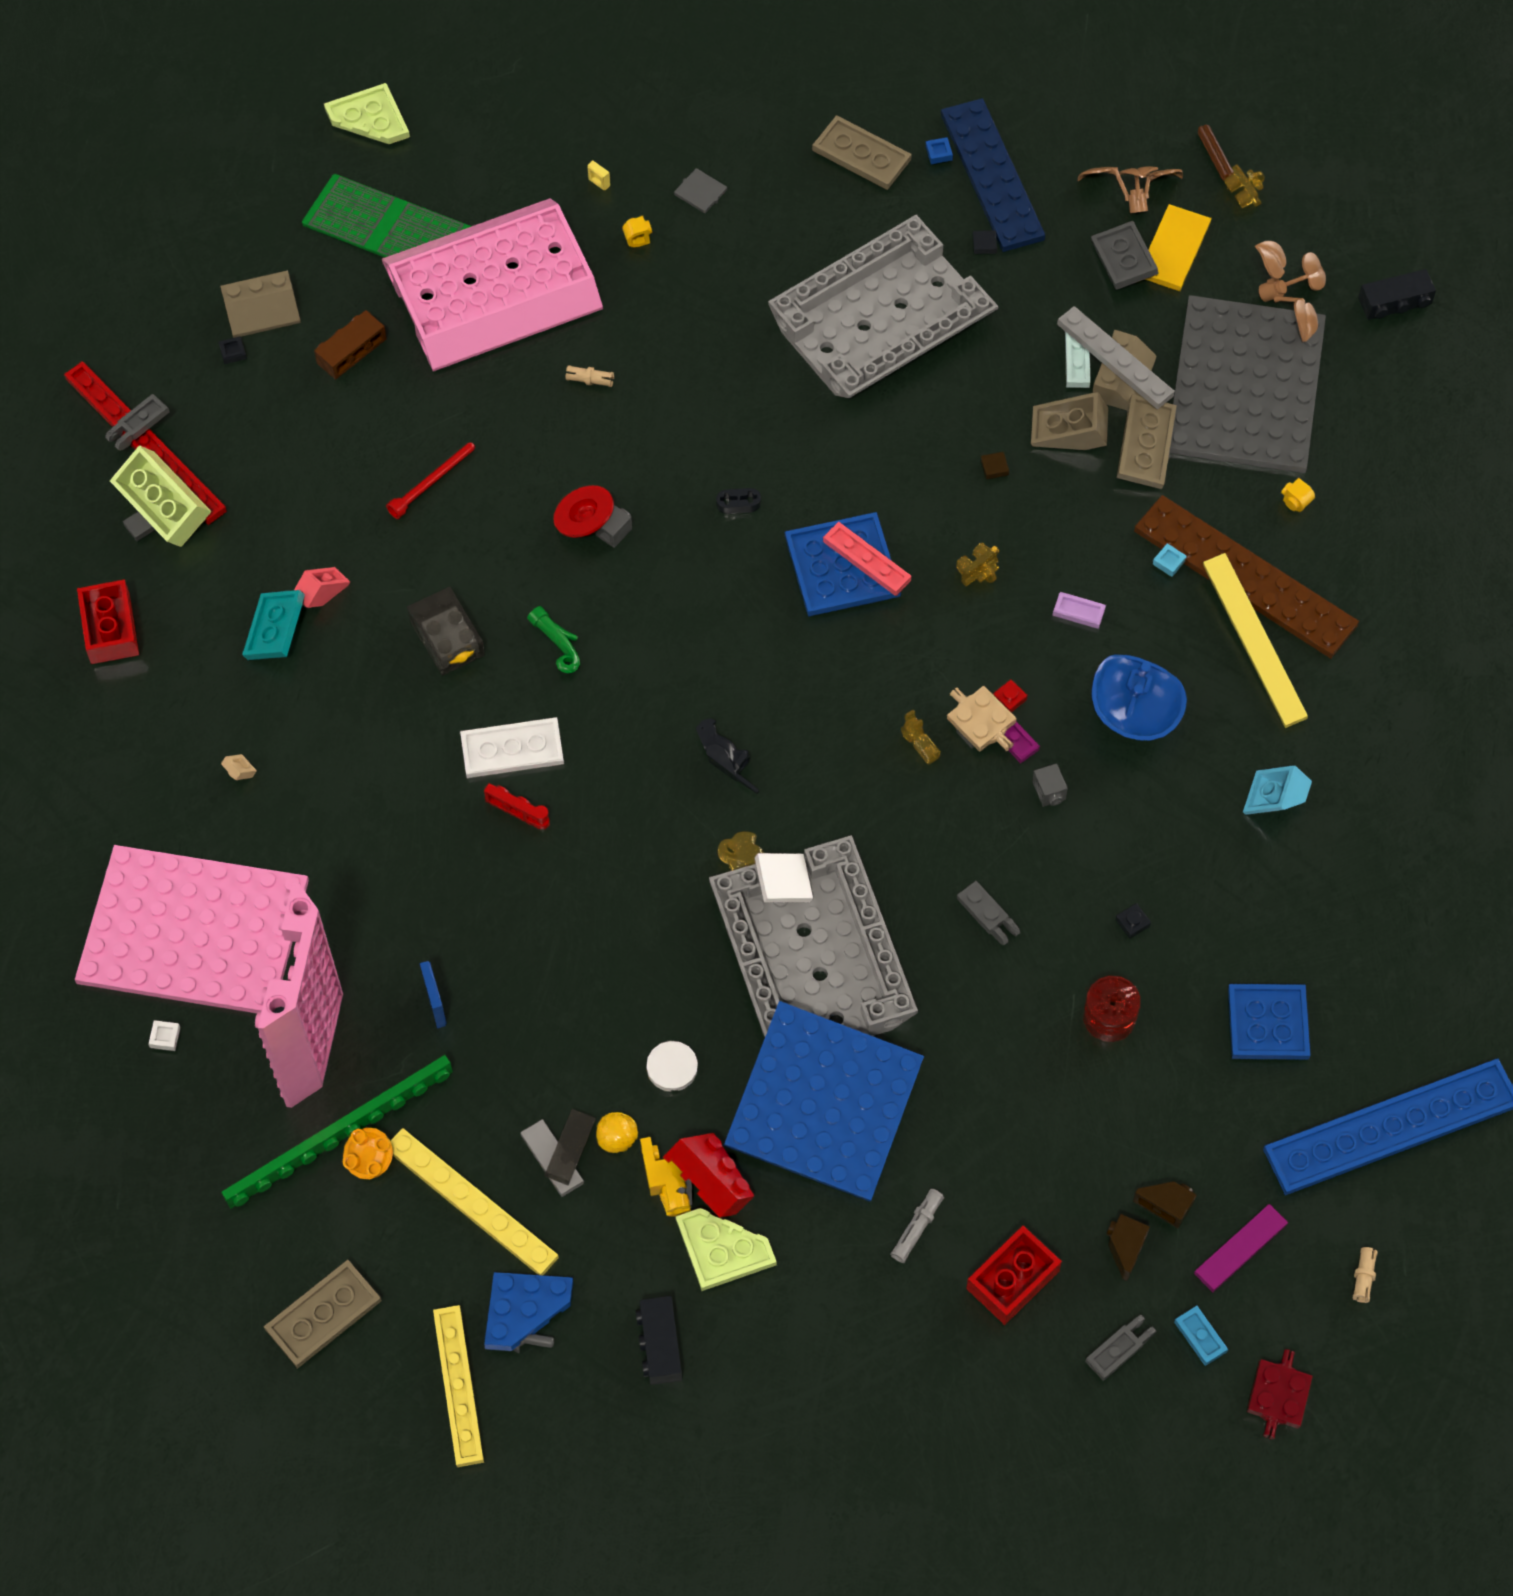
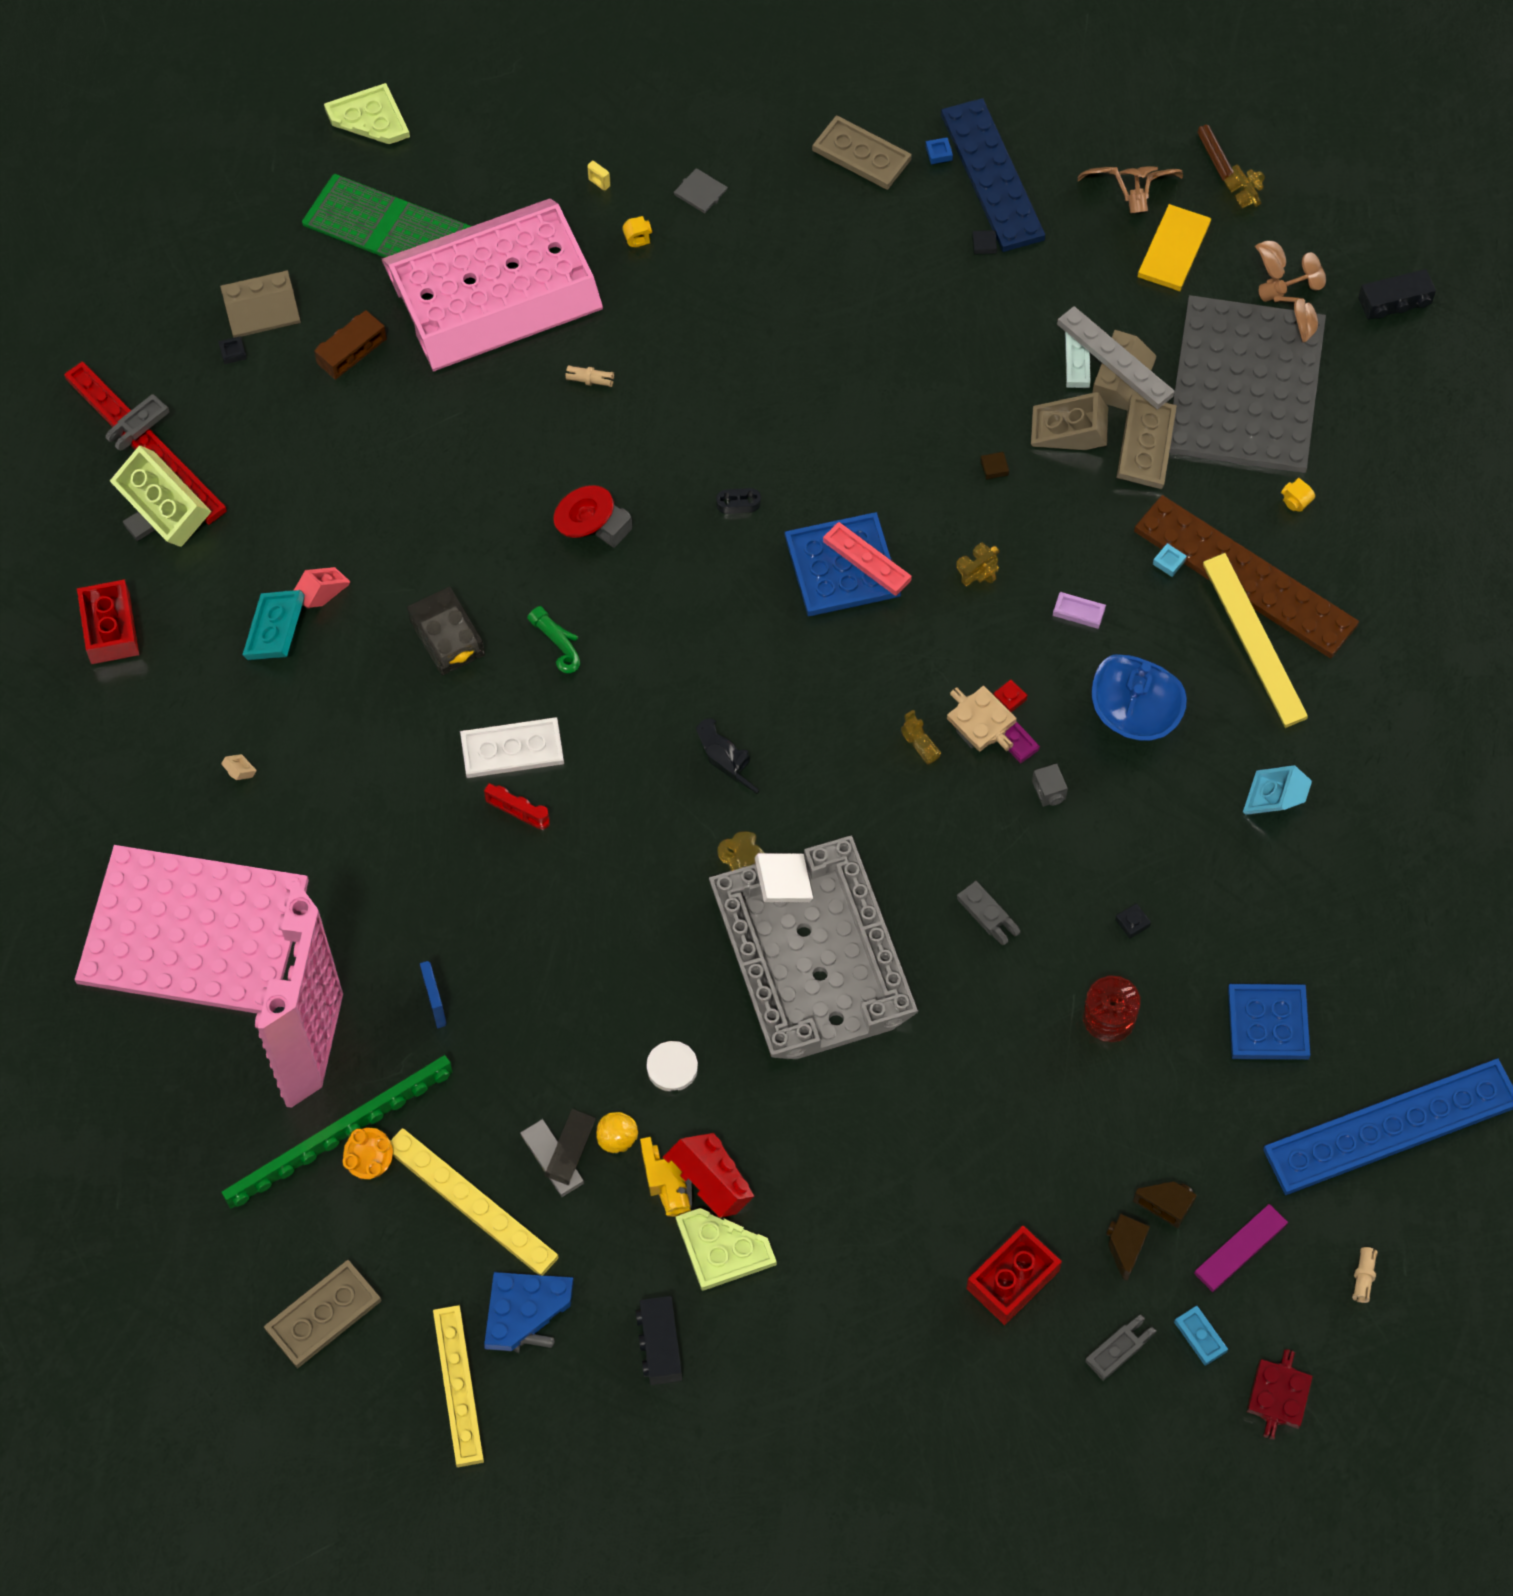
(164, 1035): white plate -> none
(398, 506): red piece -> none
(824, 1101): blue plate -> none
(864, 292): light grey slope -> none
(922, 1217): light grey pin -> none
(1124, 255): dark grey plate -> none

